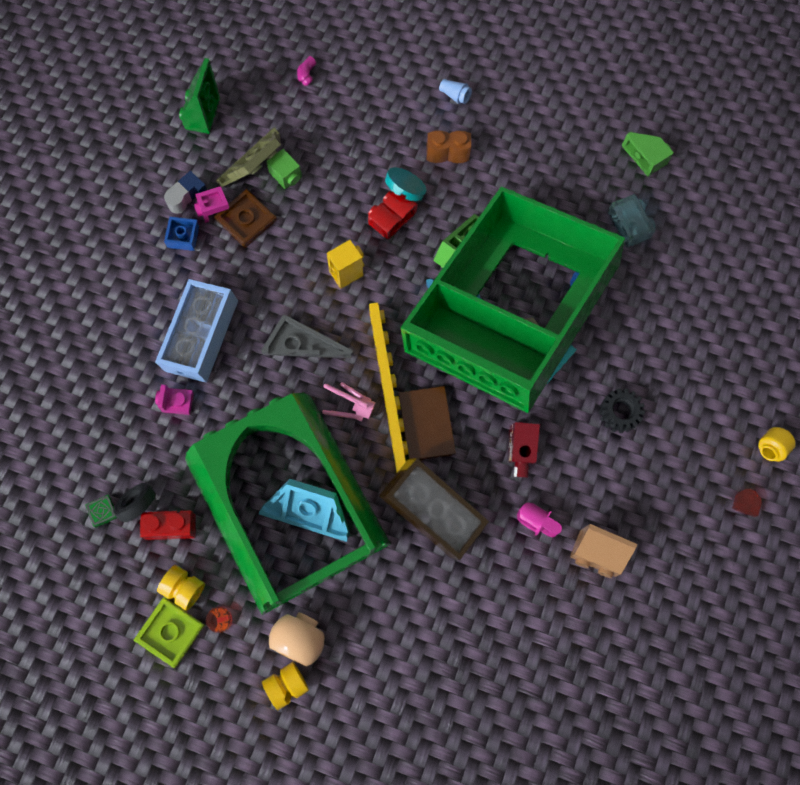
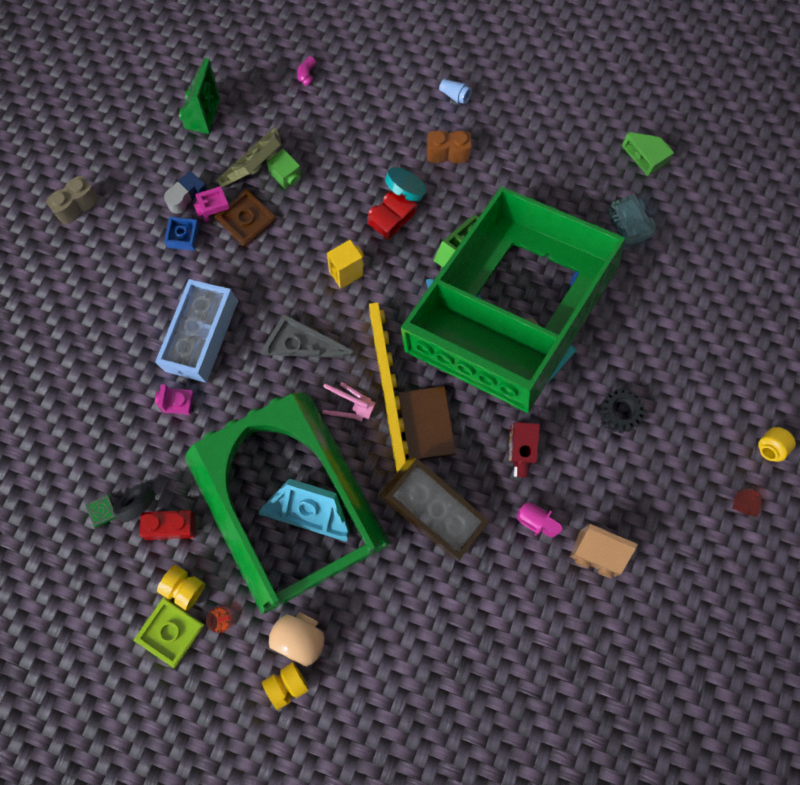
(72, 200): none -> dark tan brick

